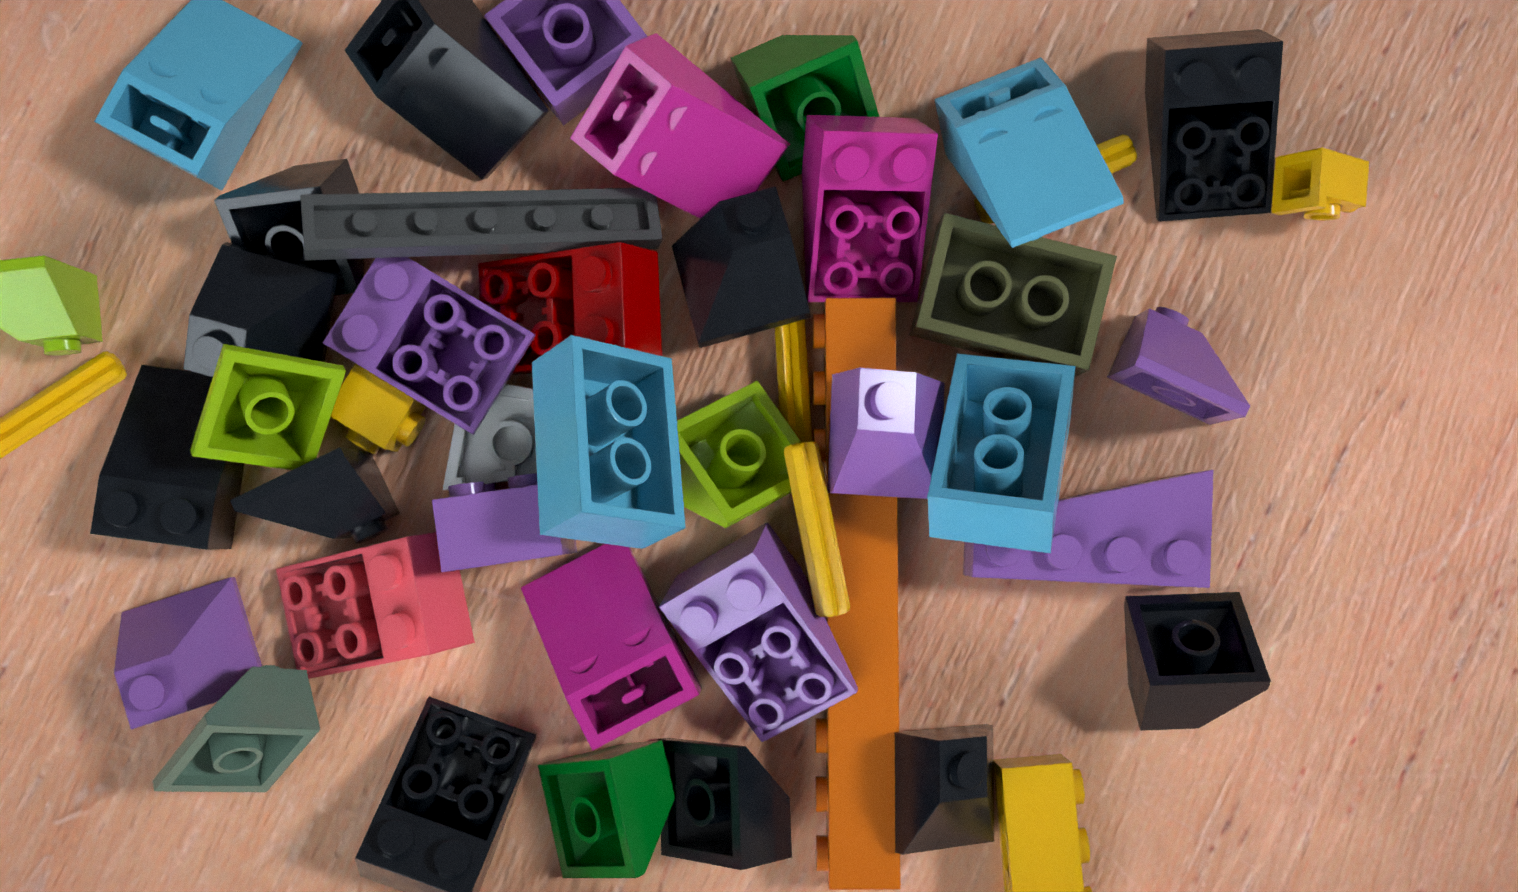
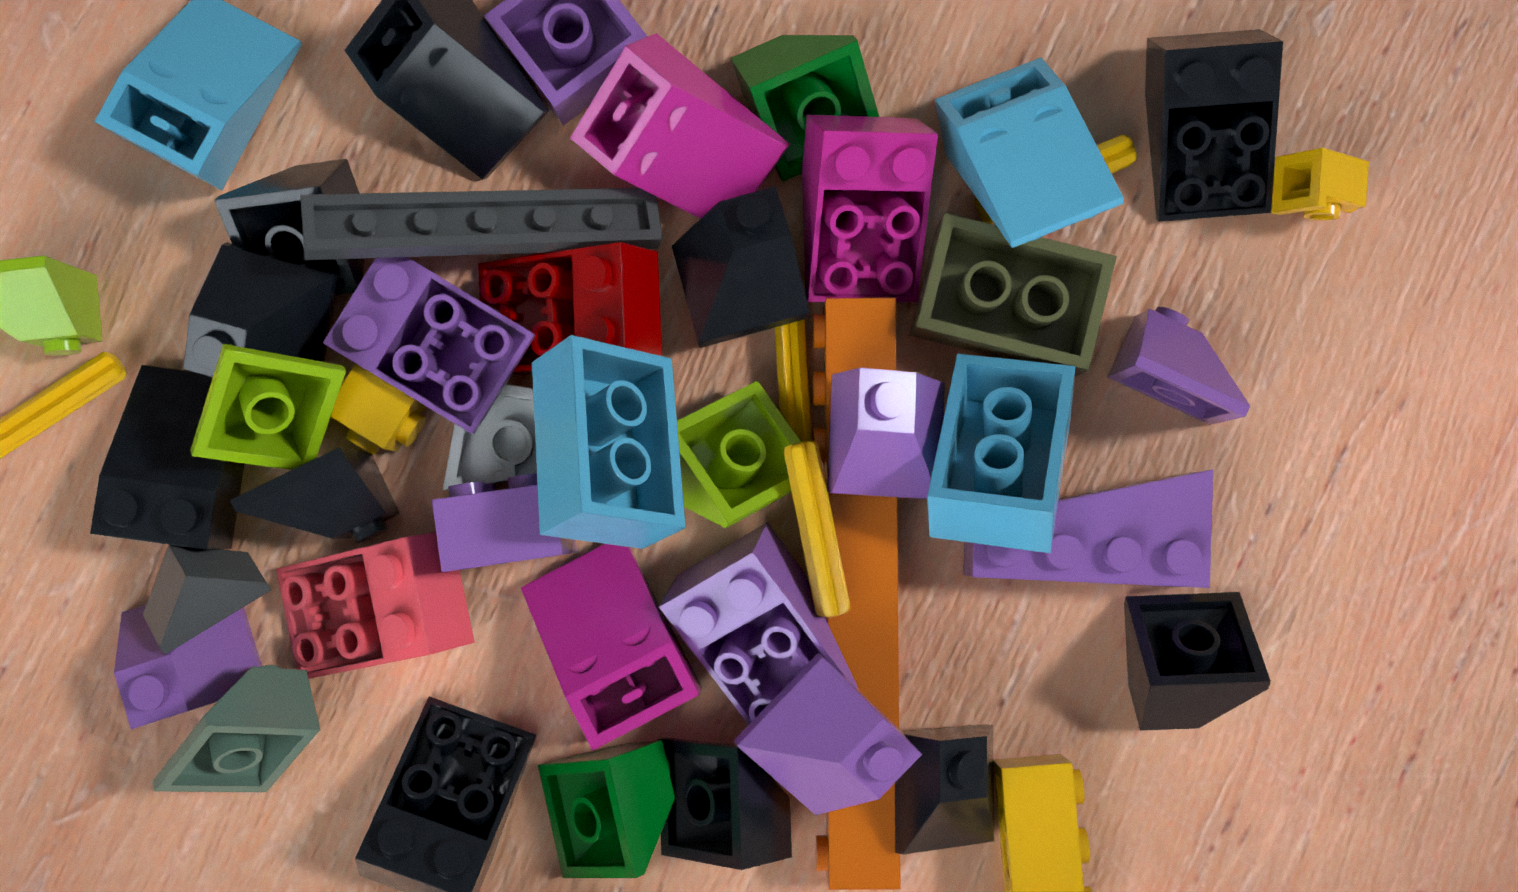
(198, 591): none -> dark grey slope
(827, 741): none -> medium lavender slope

